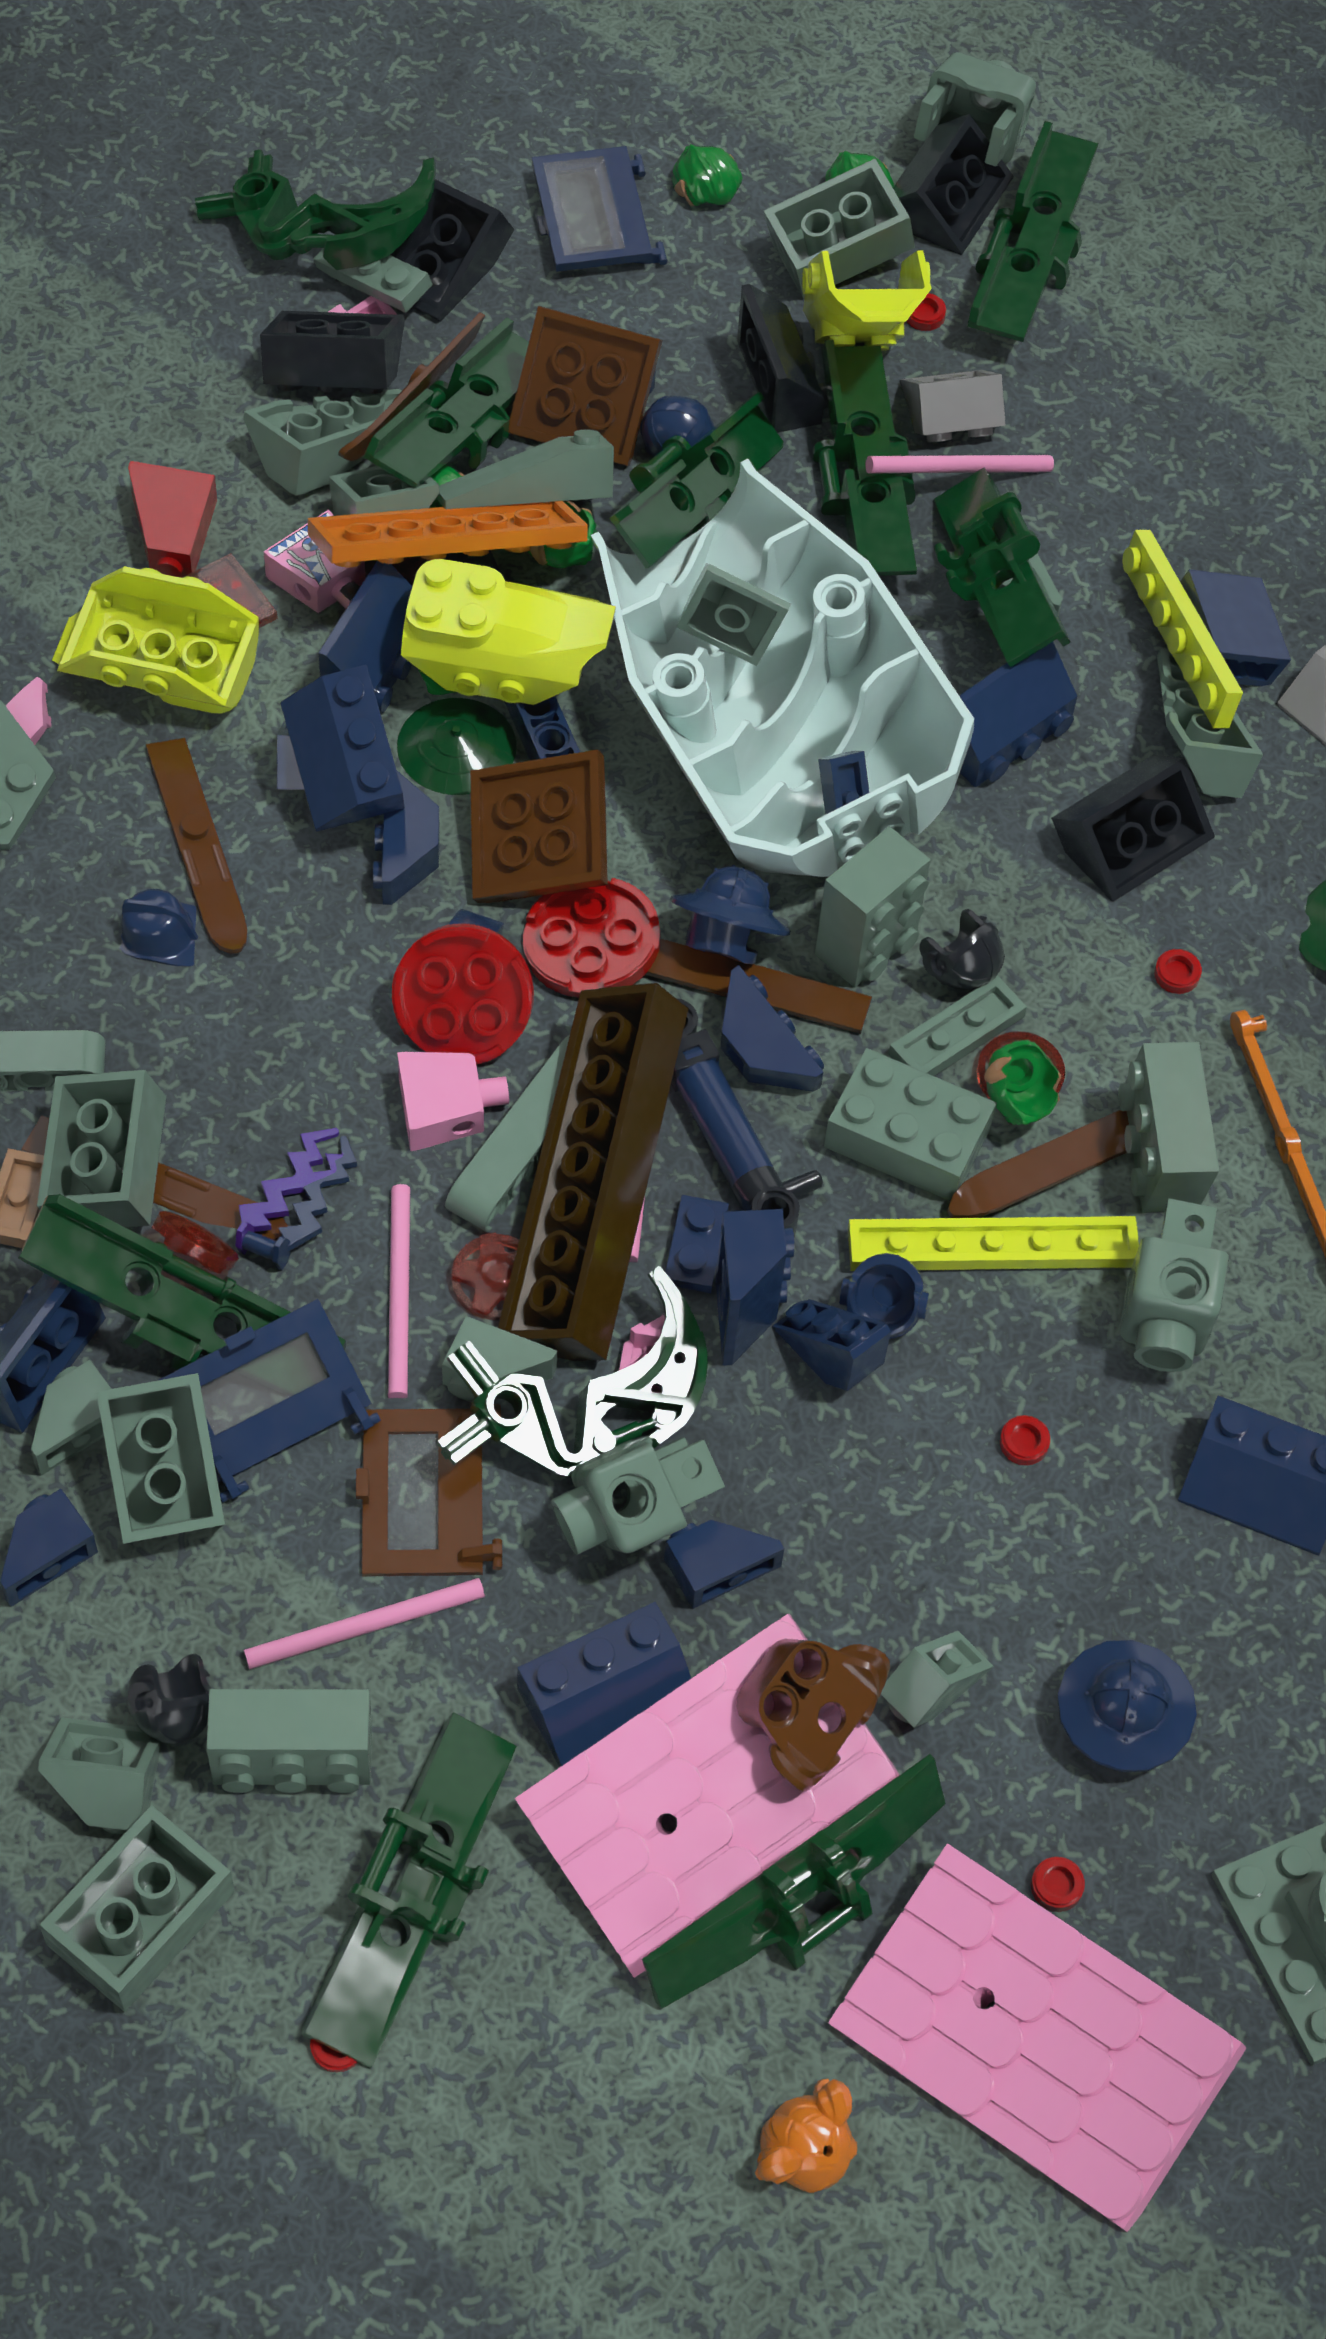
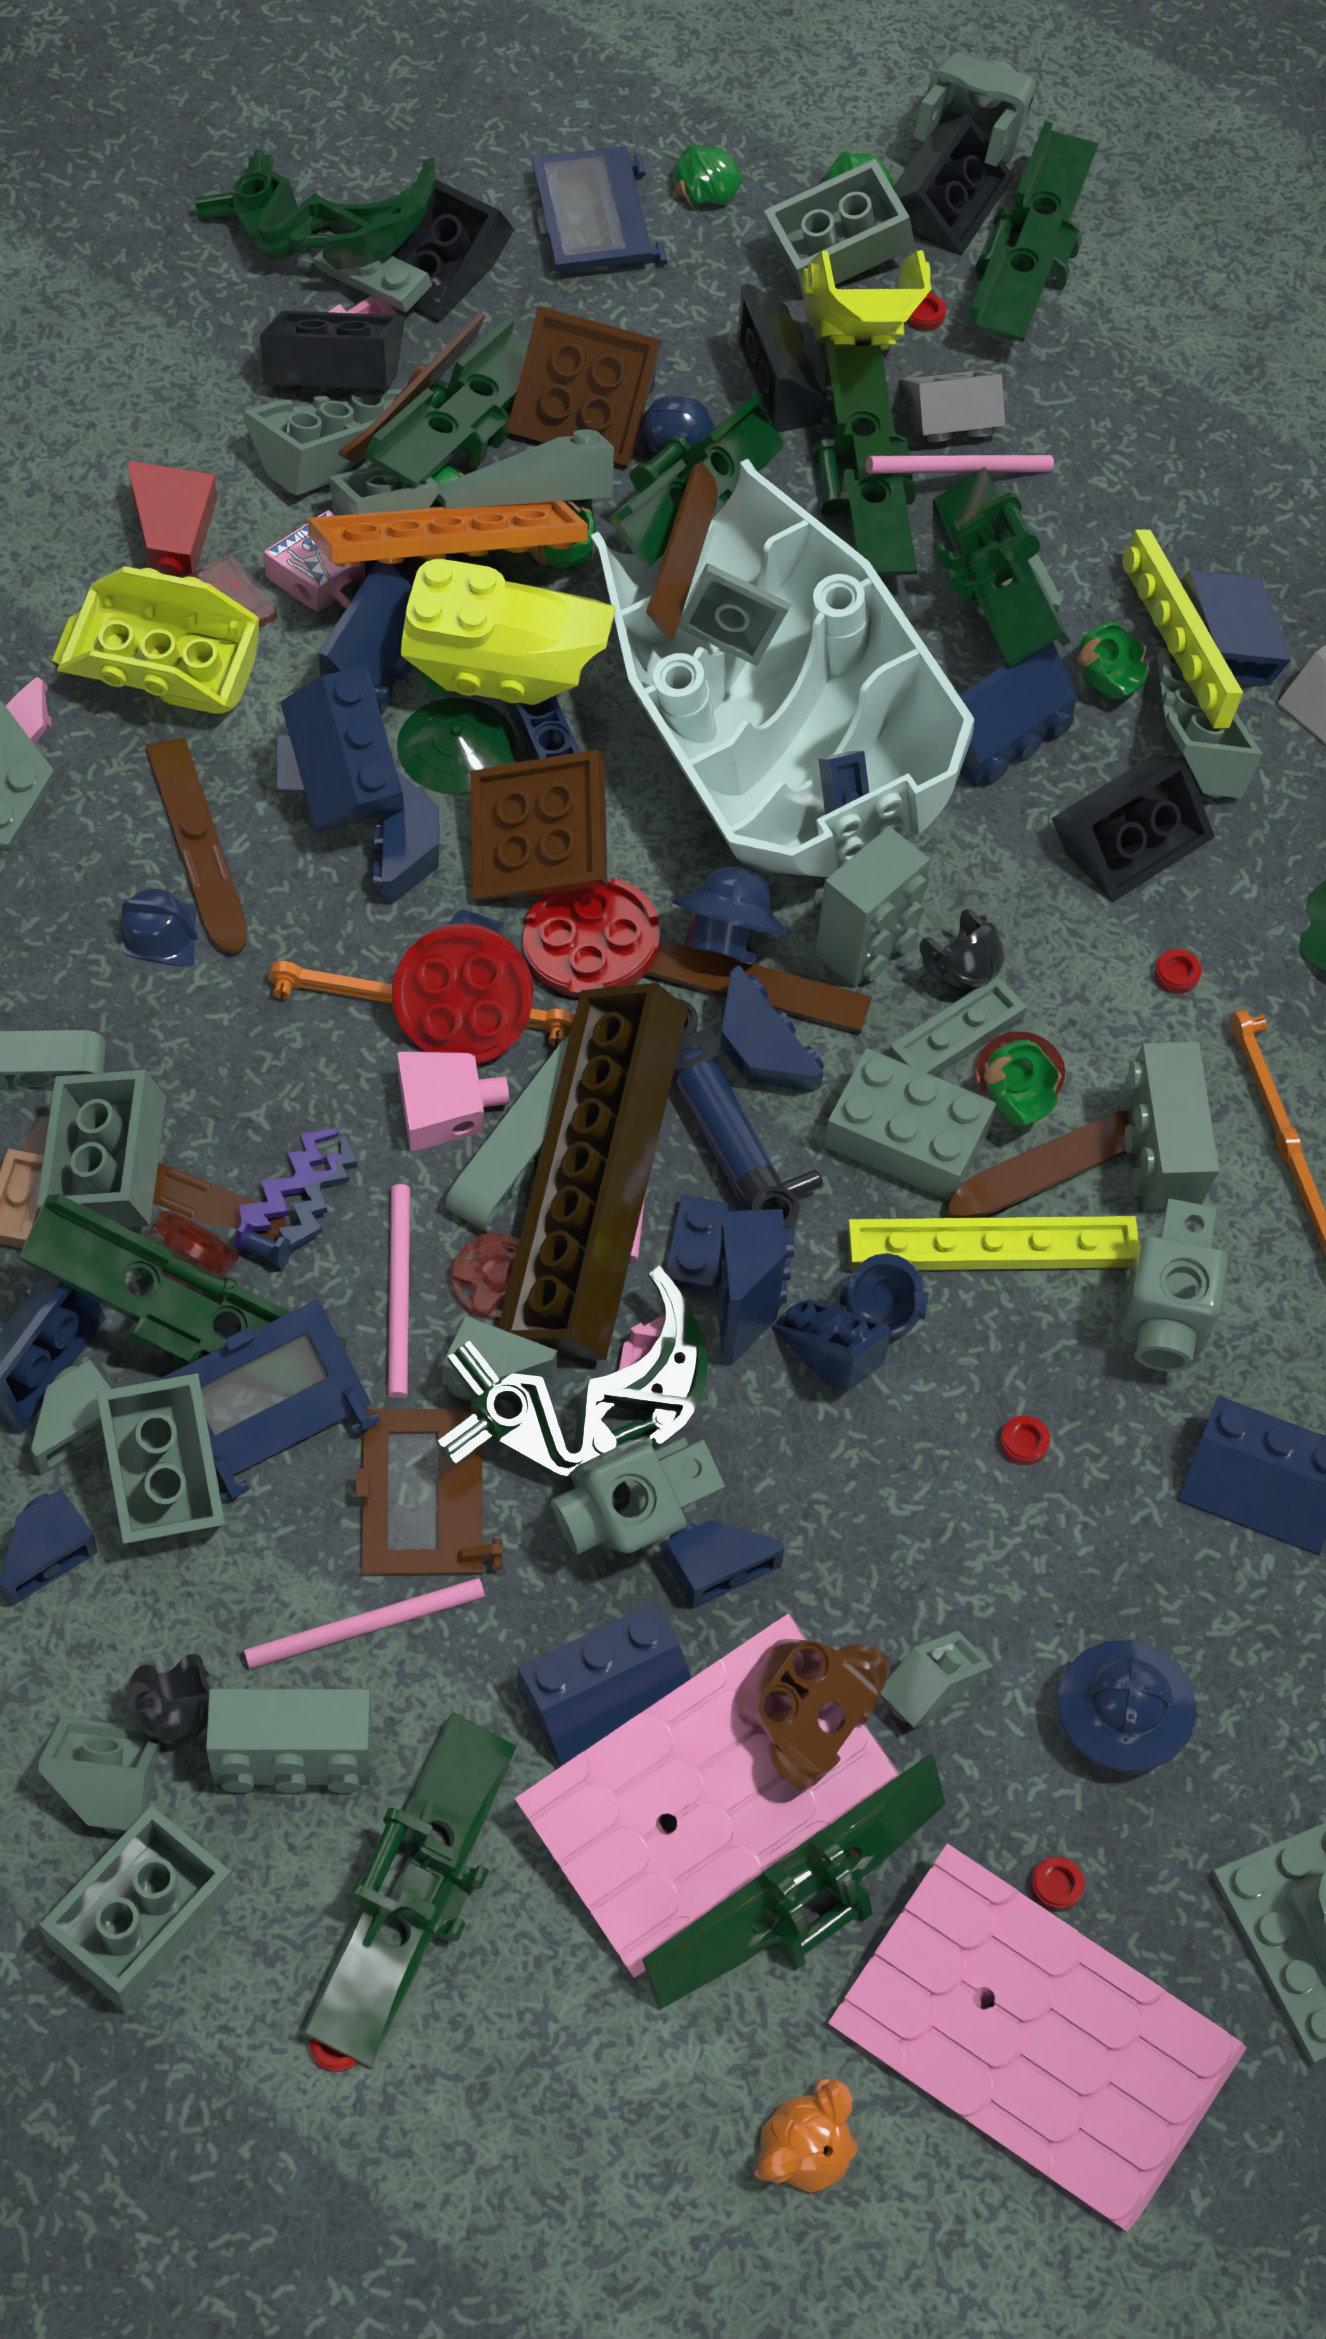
(289, 975): none -> orange piece
(683, 551): none -> reddish brown piece
(1112, 661): none -> green hair

